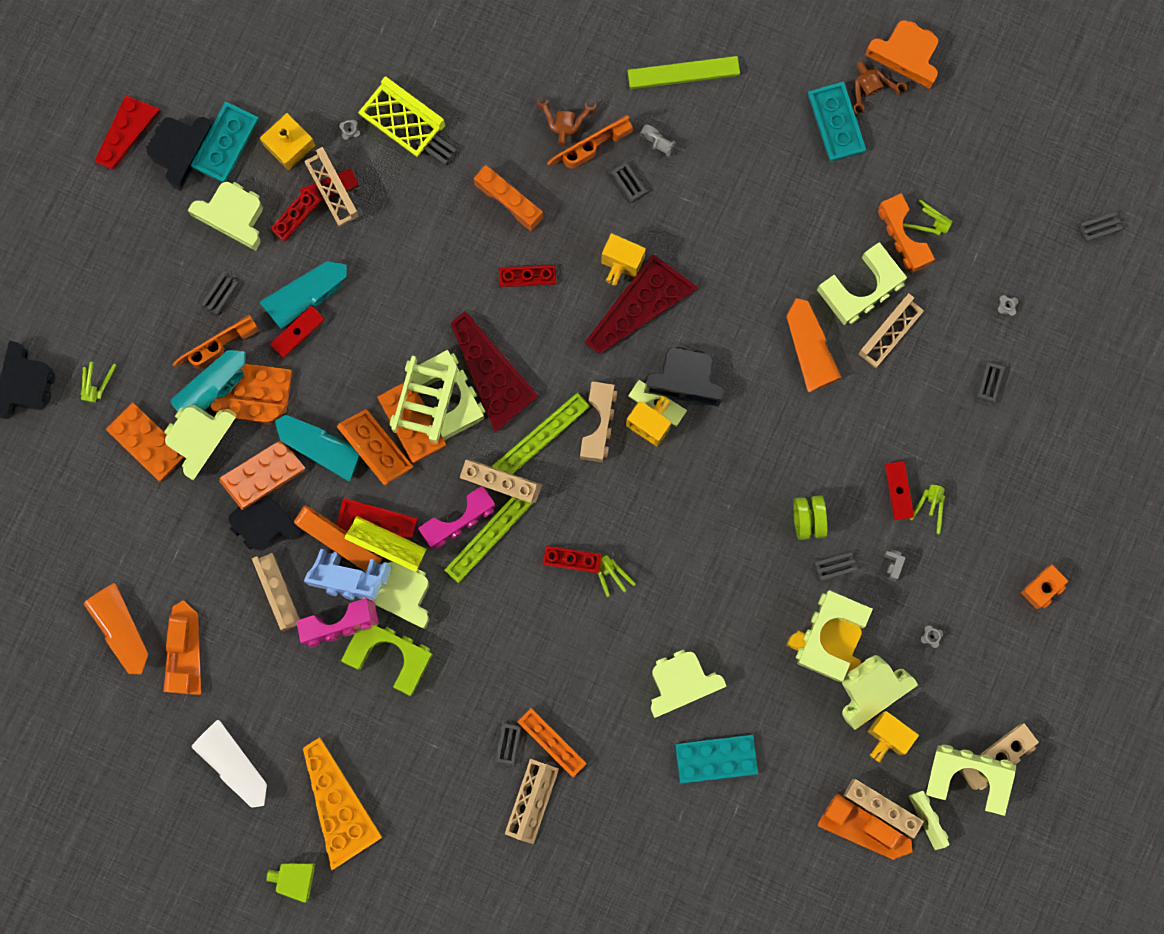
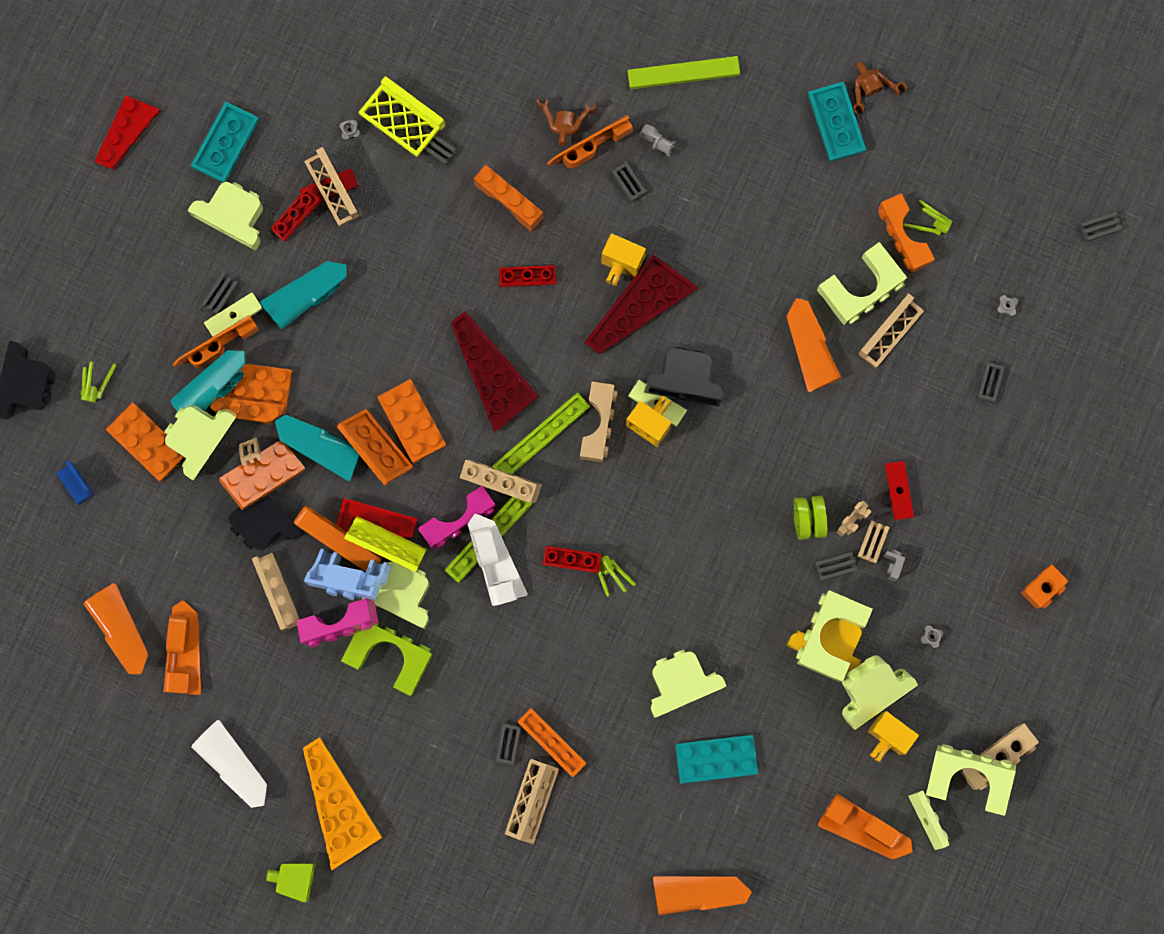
(75, 482): none -> blue panel
(177, 146): black brick -> none
(243, 307): none -> yellowish green tile
(251, 455): none -> tan tile
(287, 141): yellow brick -> none
(306, 323): red tile -> none
(437, 413): yellowish green fence -> none
(467, 411): yellowish green arch -> none
(494, 559): none -> white panel
(697, 892): none -> orange panel
(848, 523): none -> tan plate
(878, 526): none -> tan tile
(883, 808): tan brick -> none
(907, 52): orange brick -> none
(935, 496): lime plant -> none

